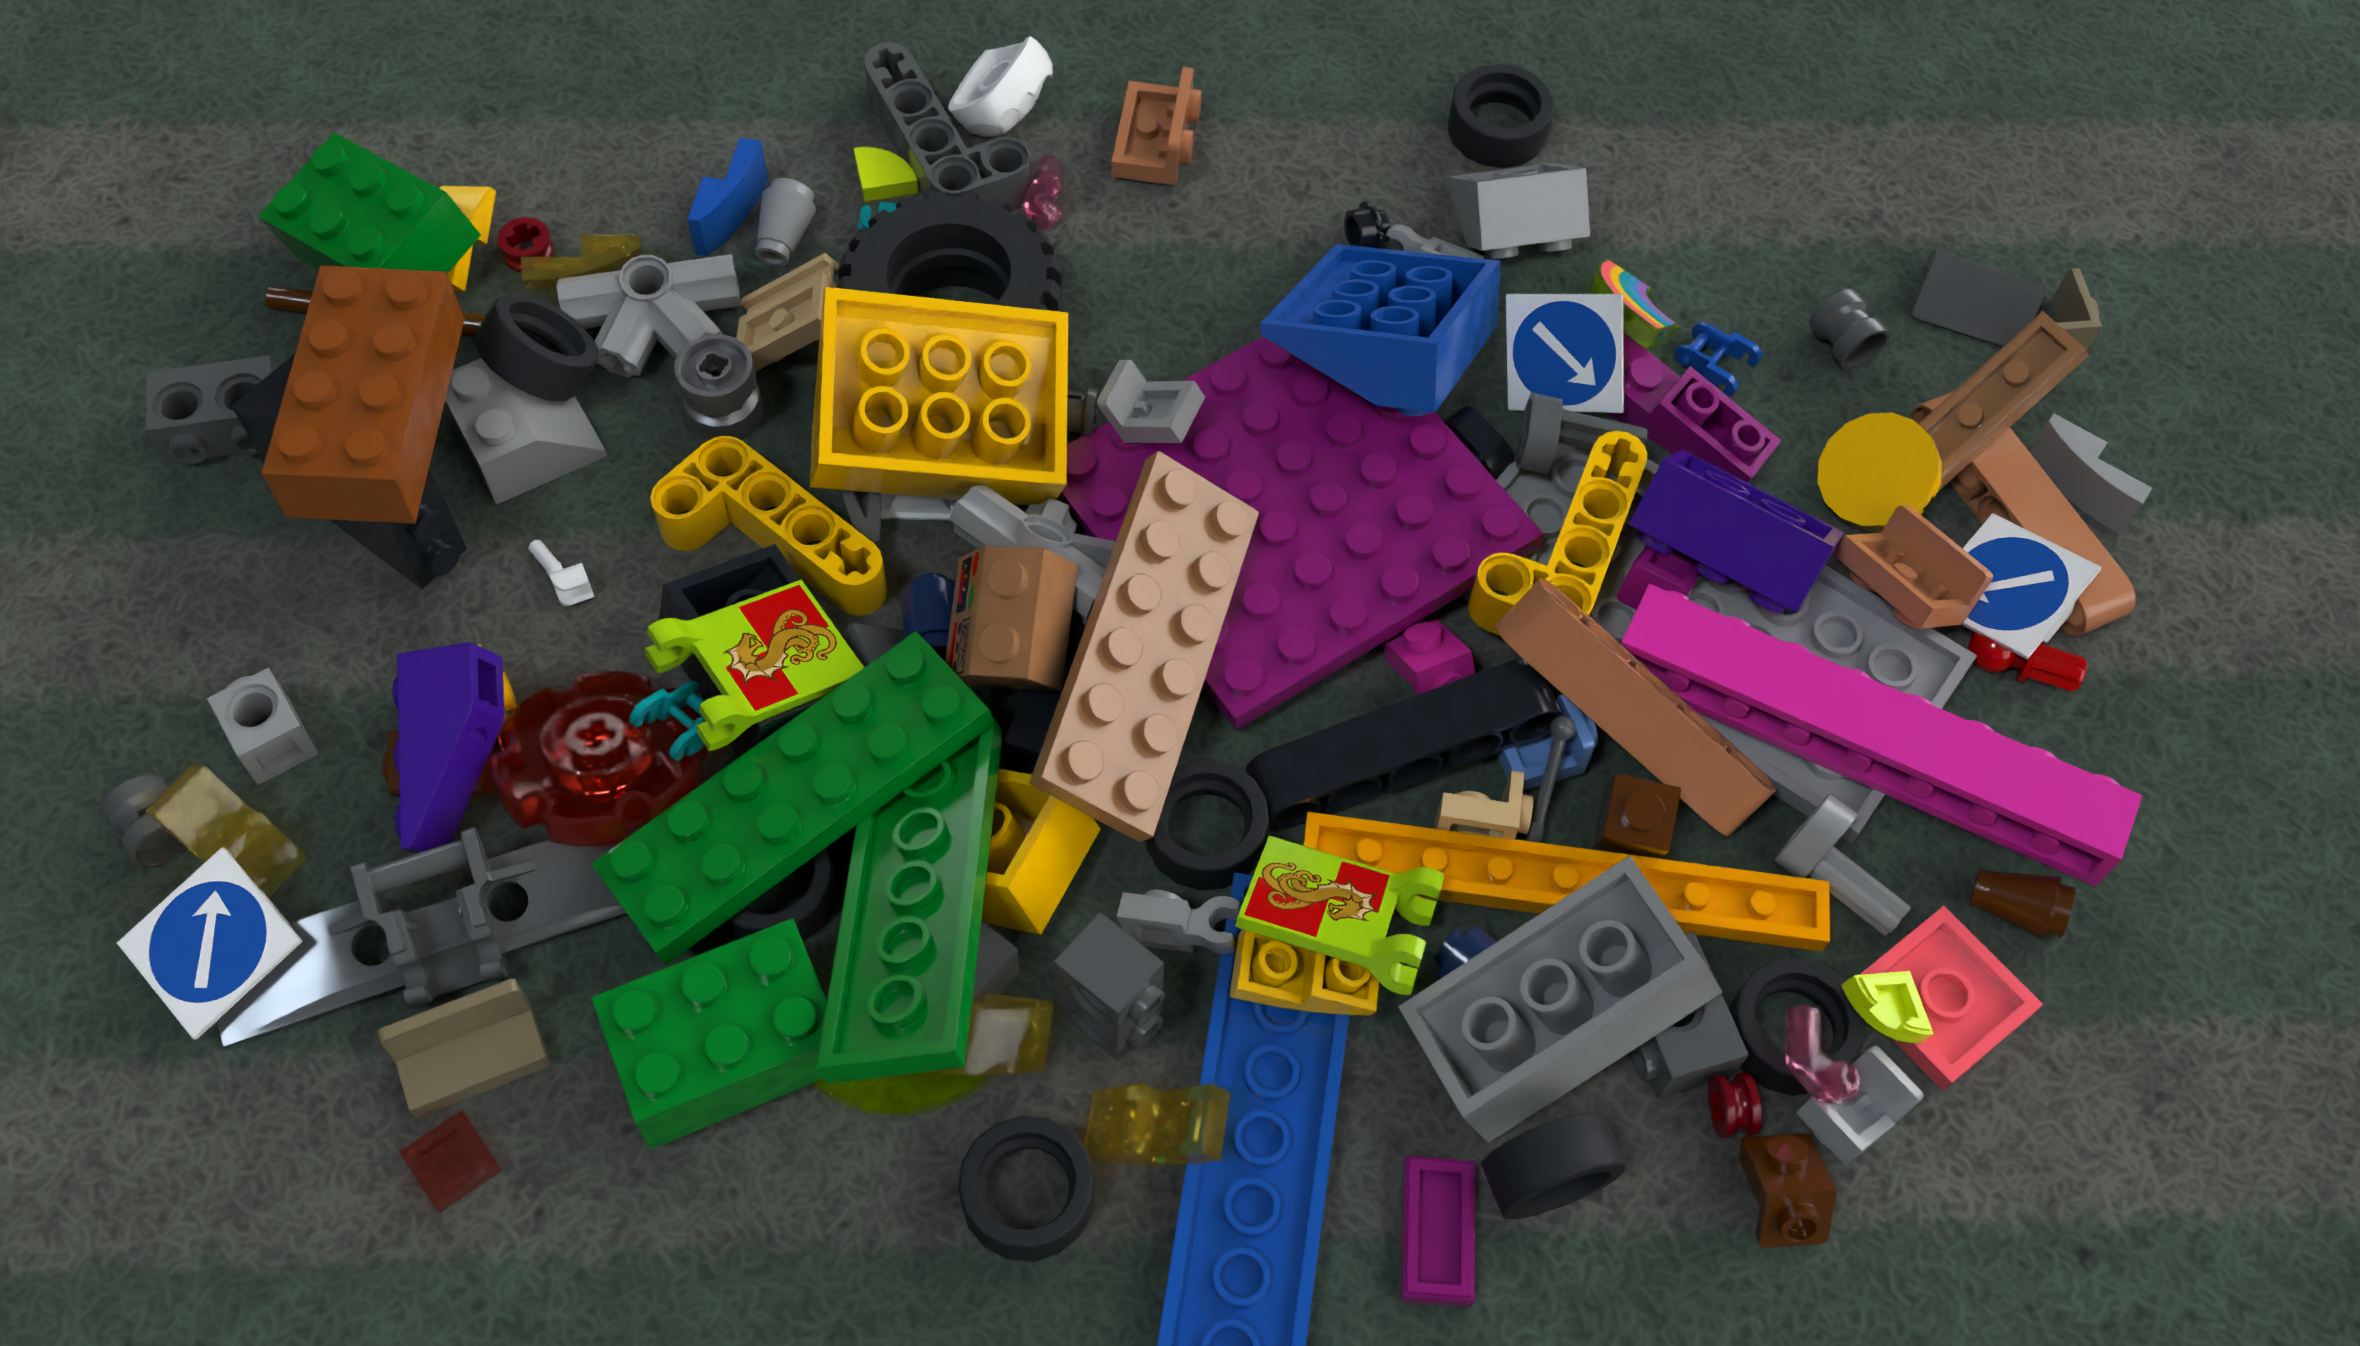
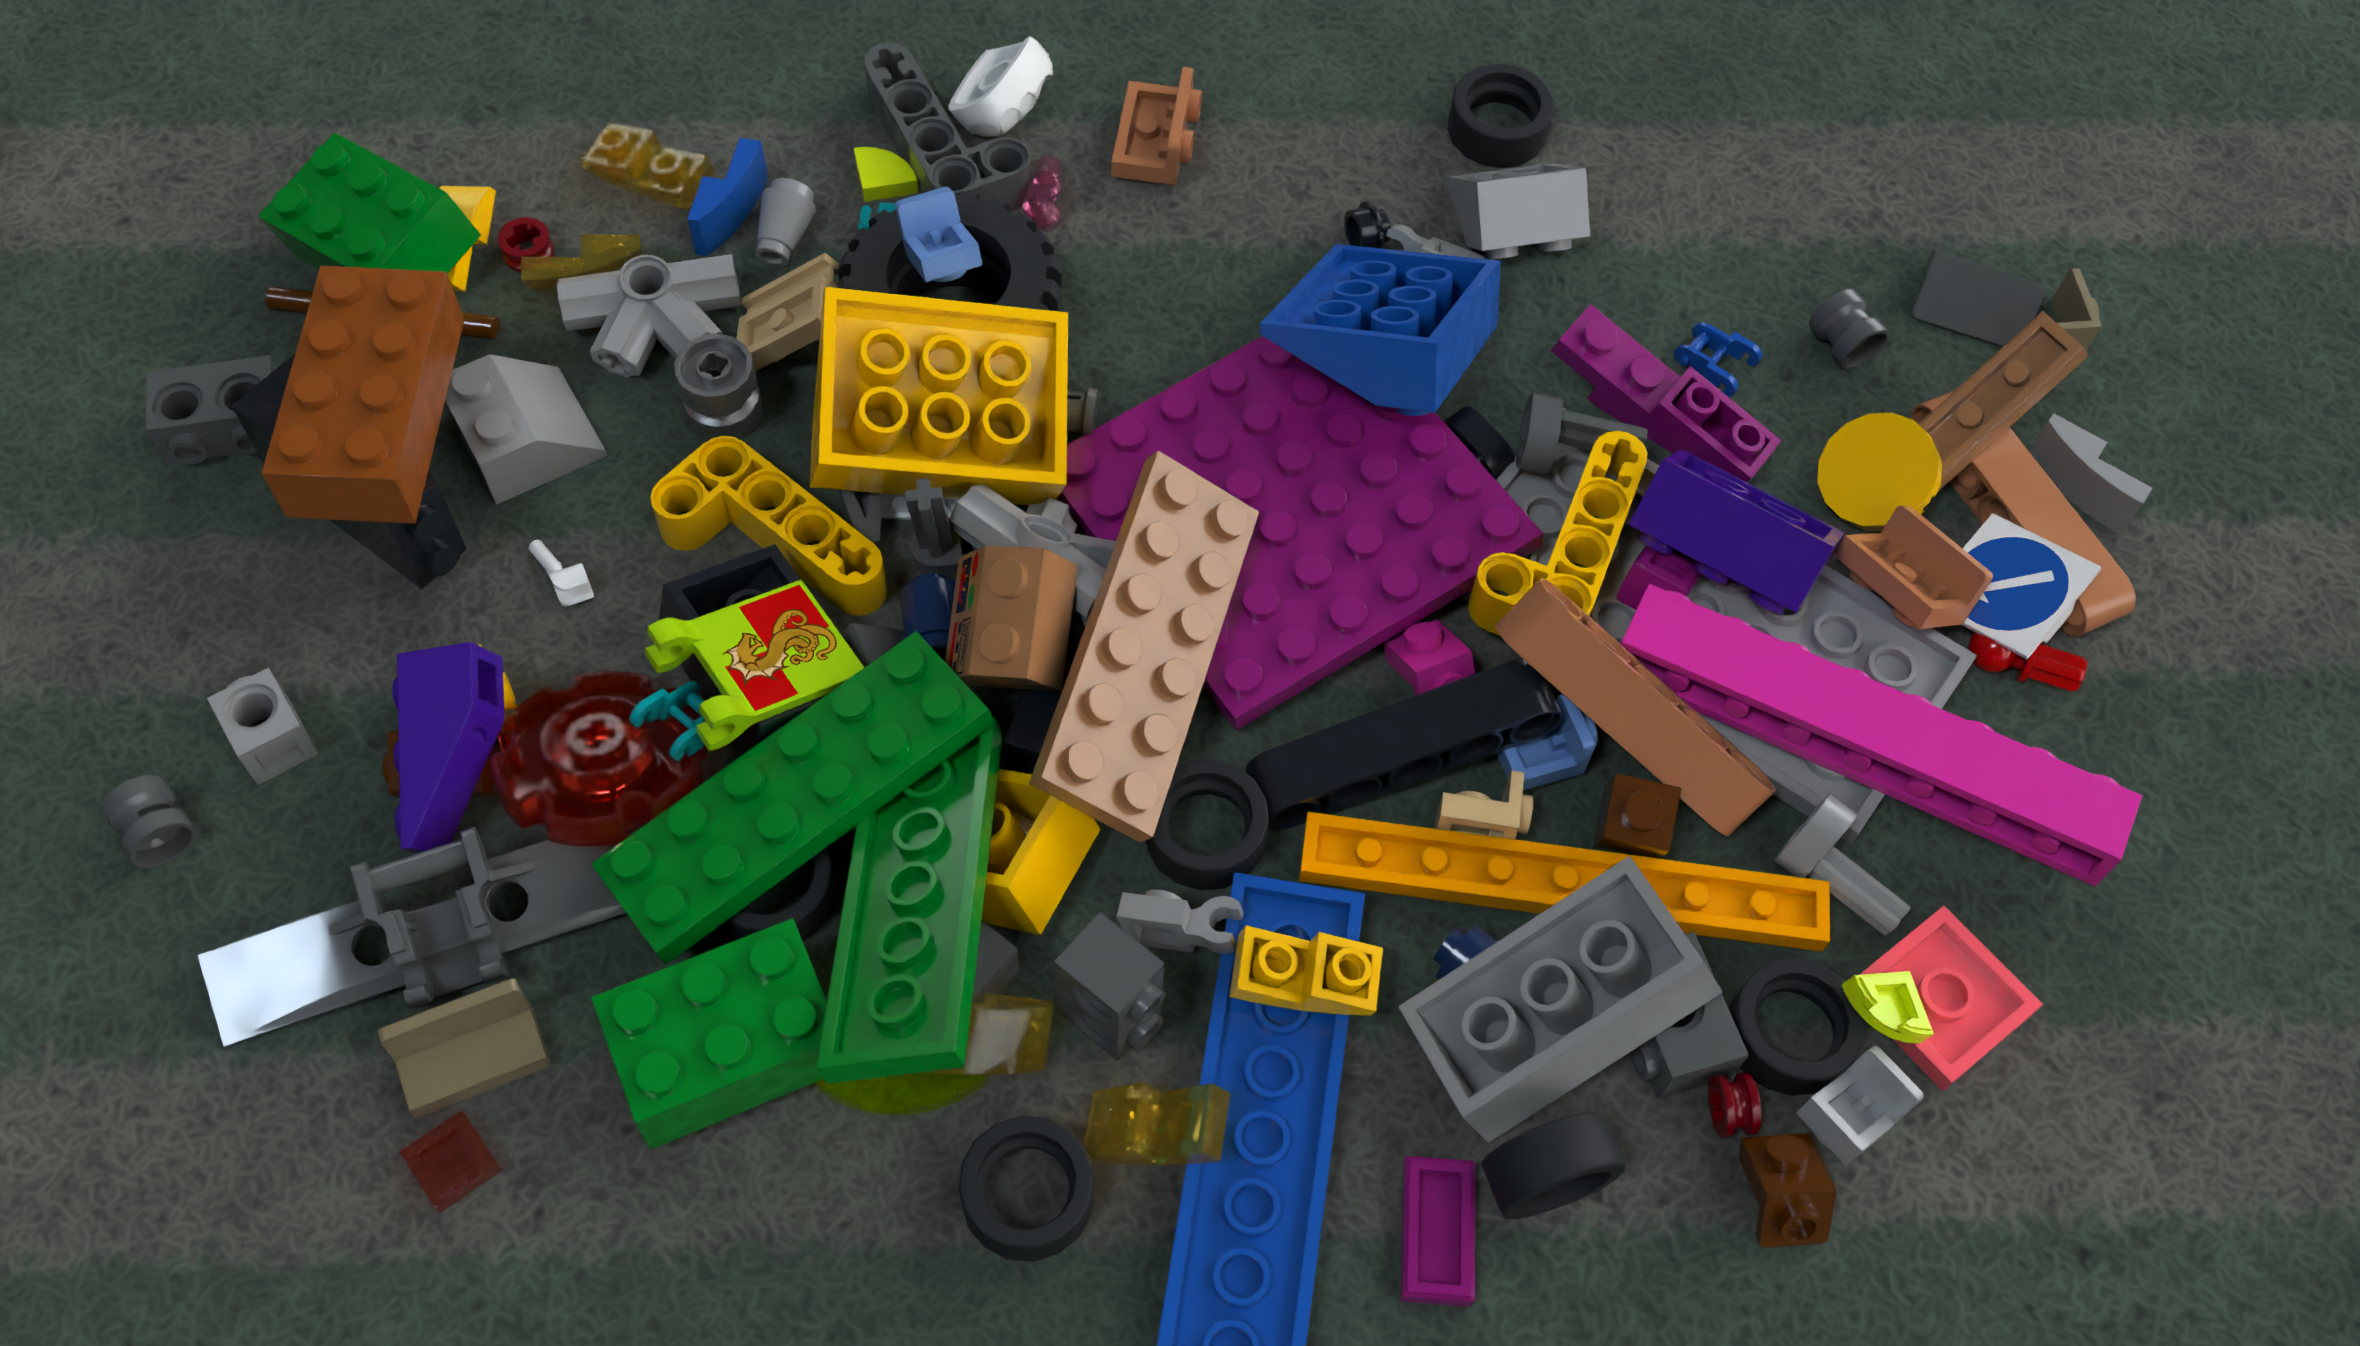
(209, 943): piece -> none
(210, 816): clear yellow slope -> none
(536, 347): black tyre -> none
(638, 163): none -> clear yellow slope
(933, 542): none -> dark grey piece
(935, 236): none -> medium blue bracket
(1148, 410): light grey bracket -> none
(1340, 908): lime flag -> none
(1562, 729): dark grey hinge -> none
(1566, 350): piece -> none
(1641, 317): tile -> none
(1809, 1065): clear pink arm -> none
(2025, 900): reddish brown cone -> none

